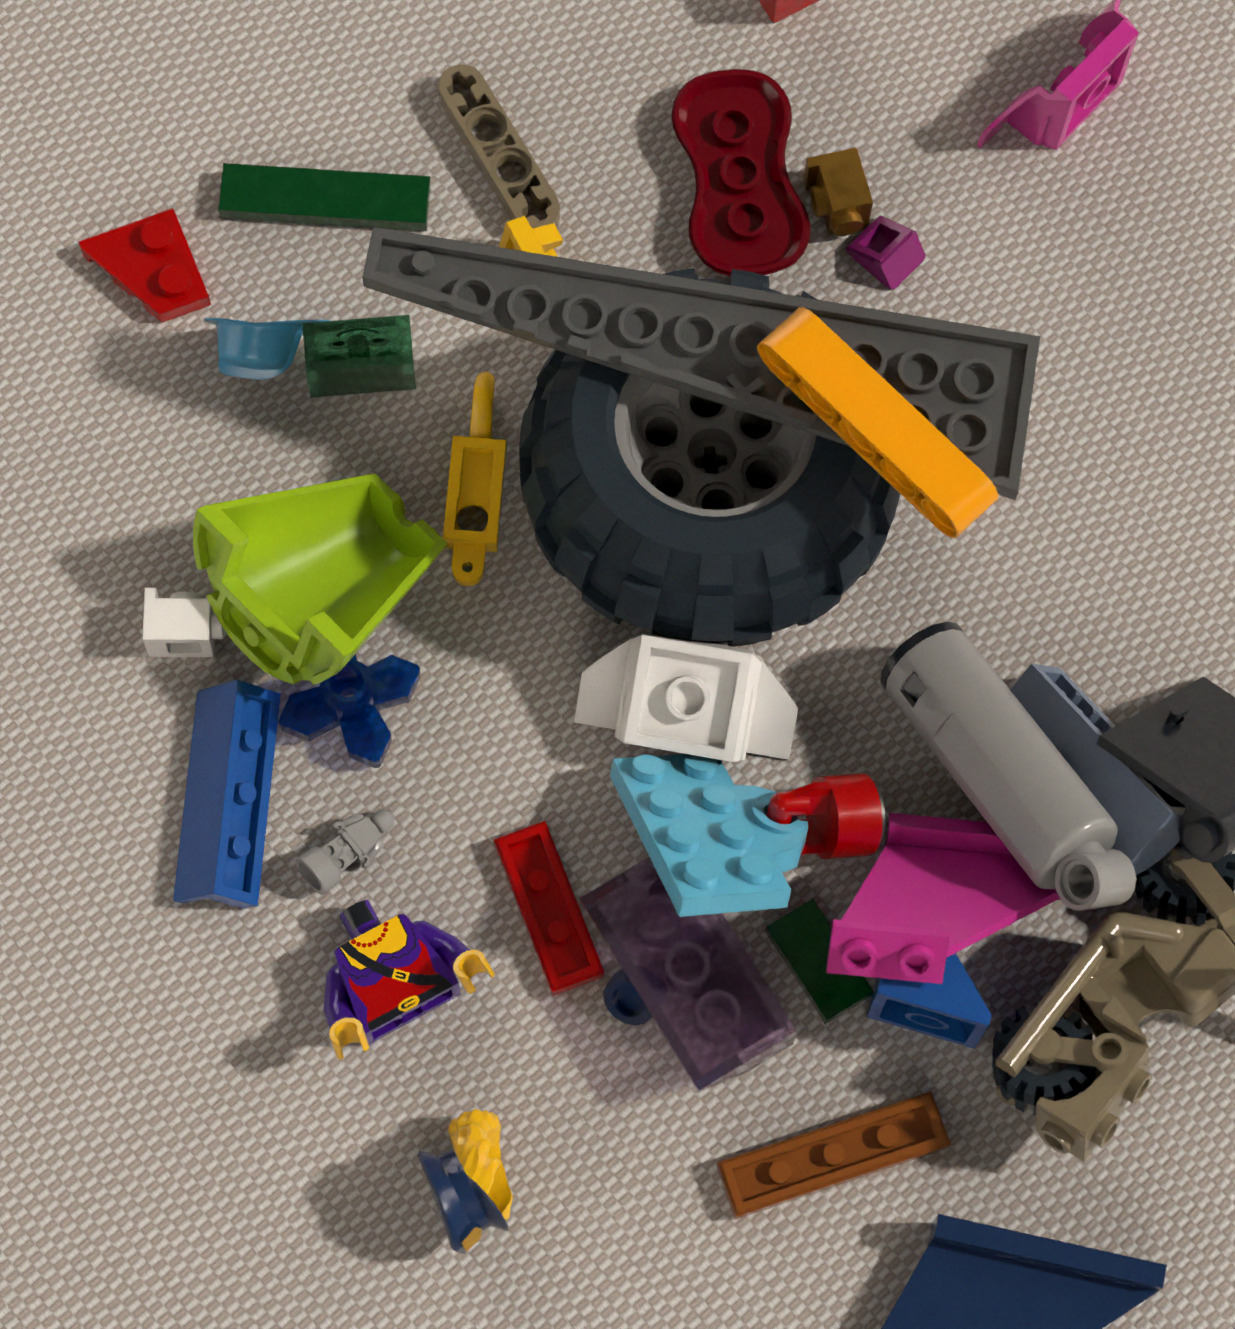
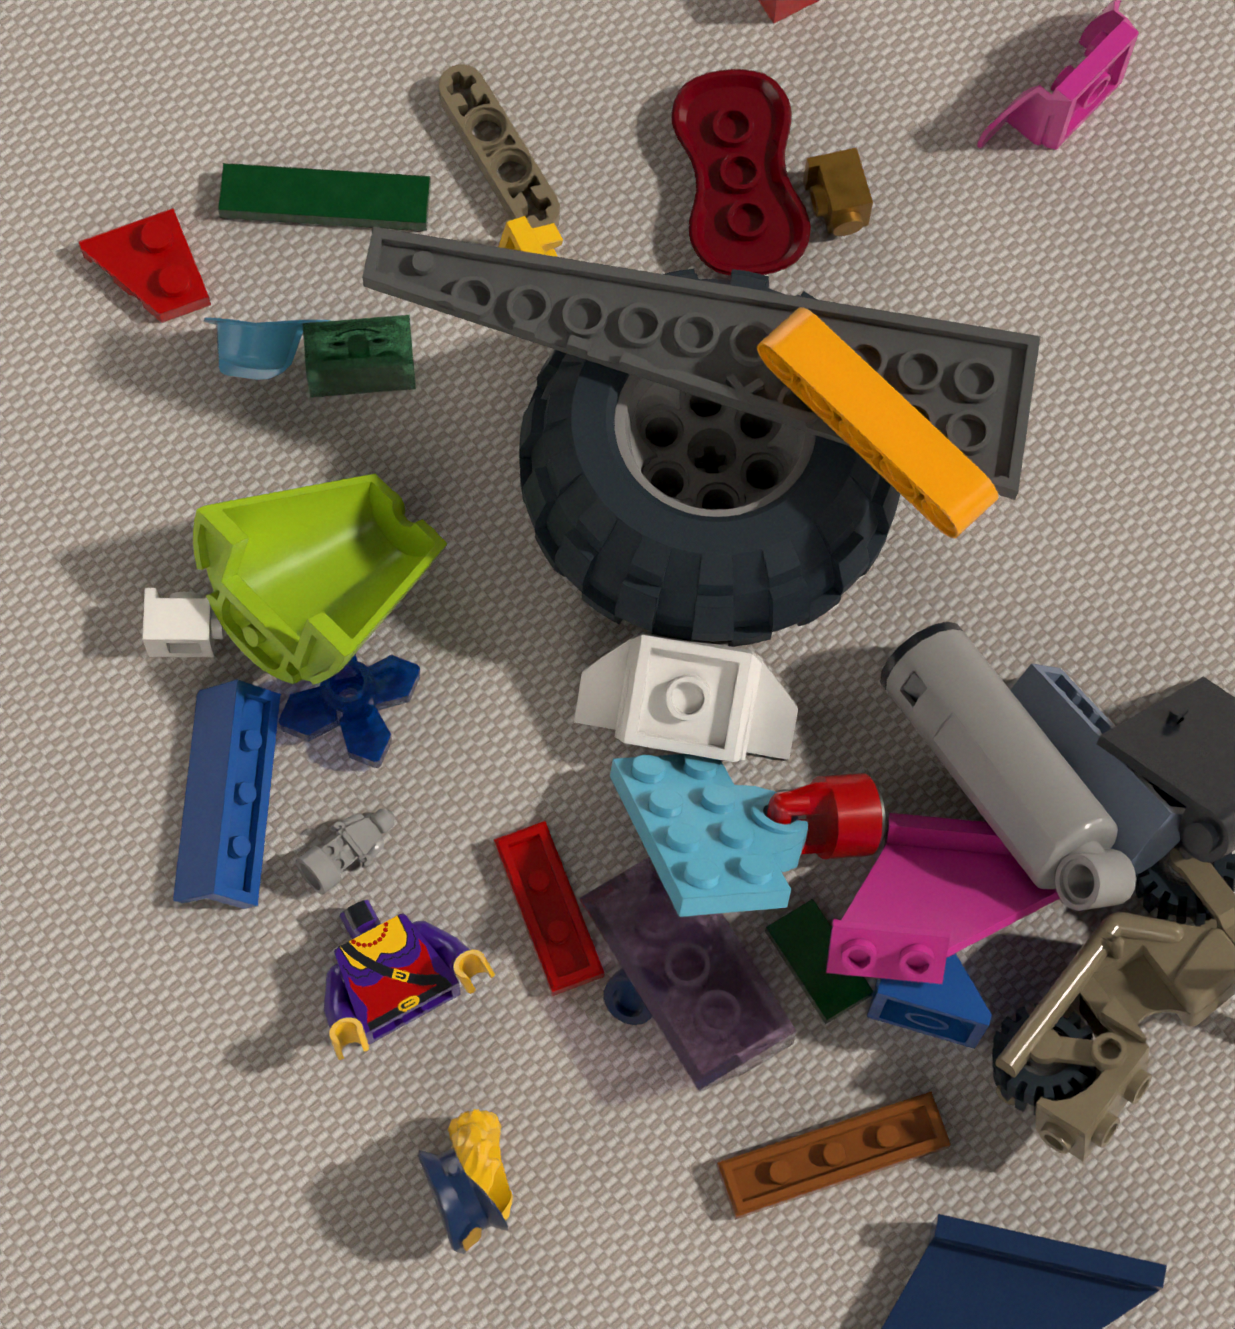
(475, 480): yellow piece -> none
(887, 251): magenta slope -> none

